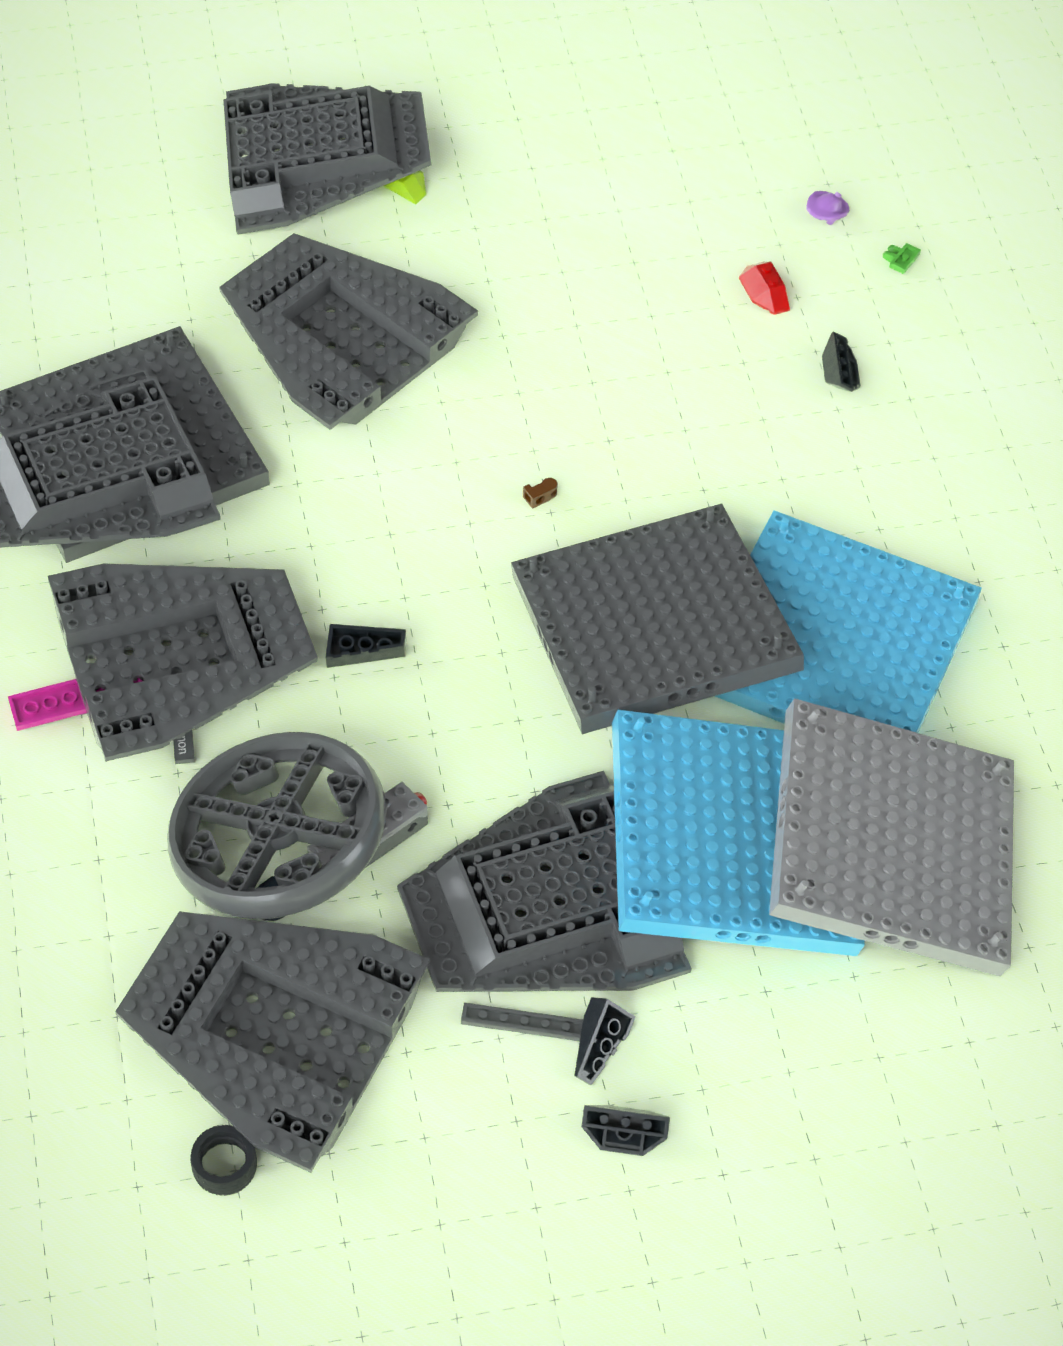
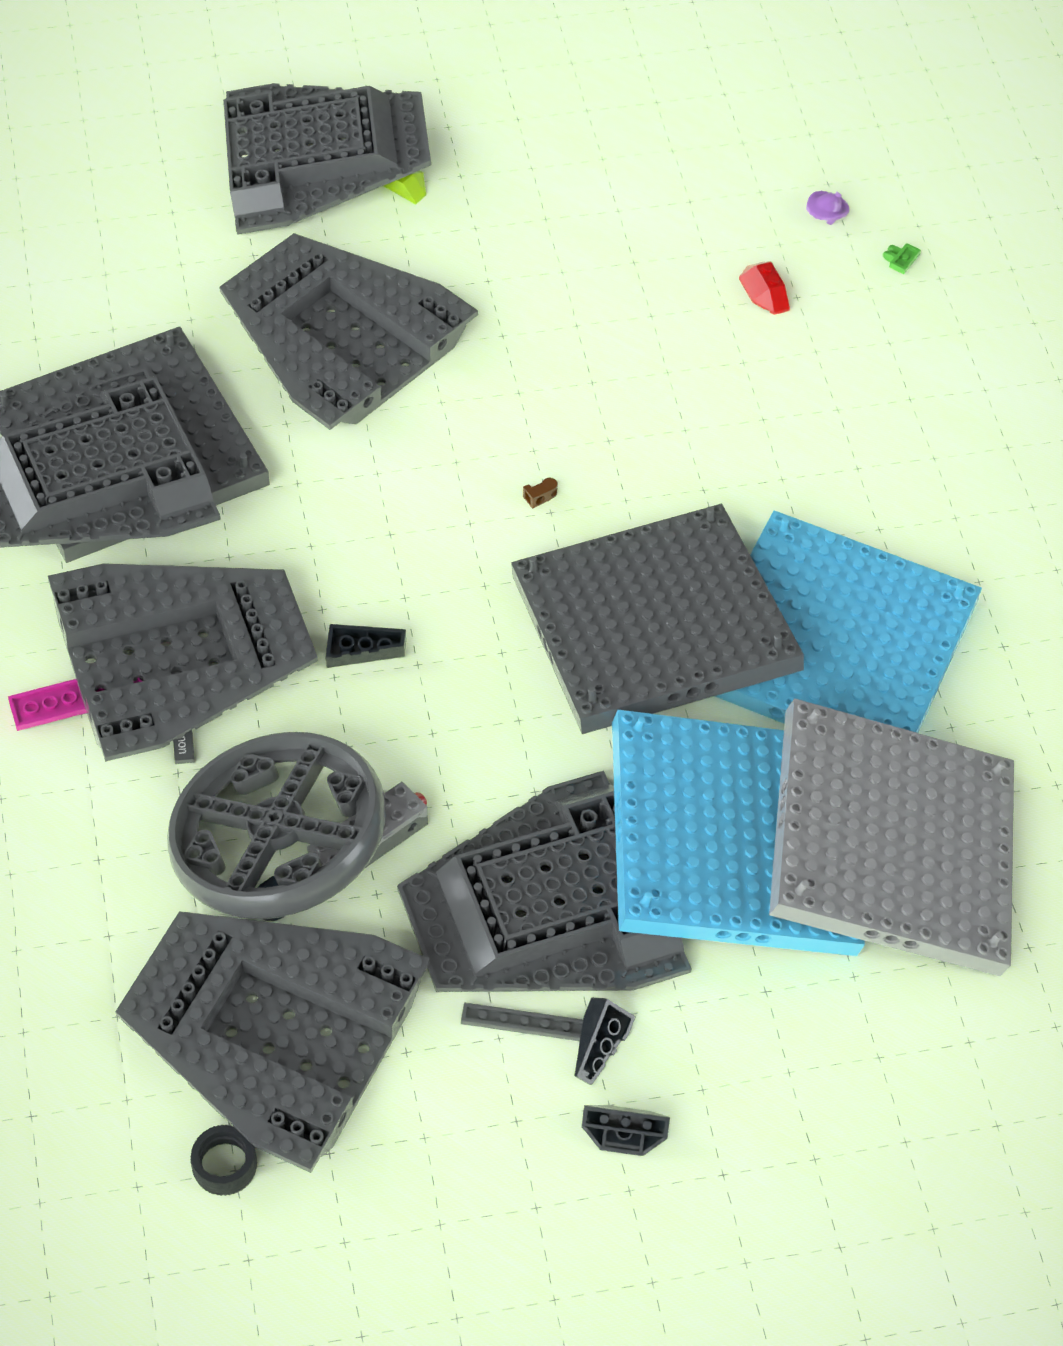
(840, 364): black wedge -> none

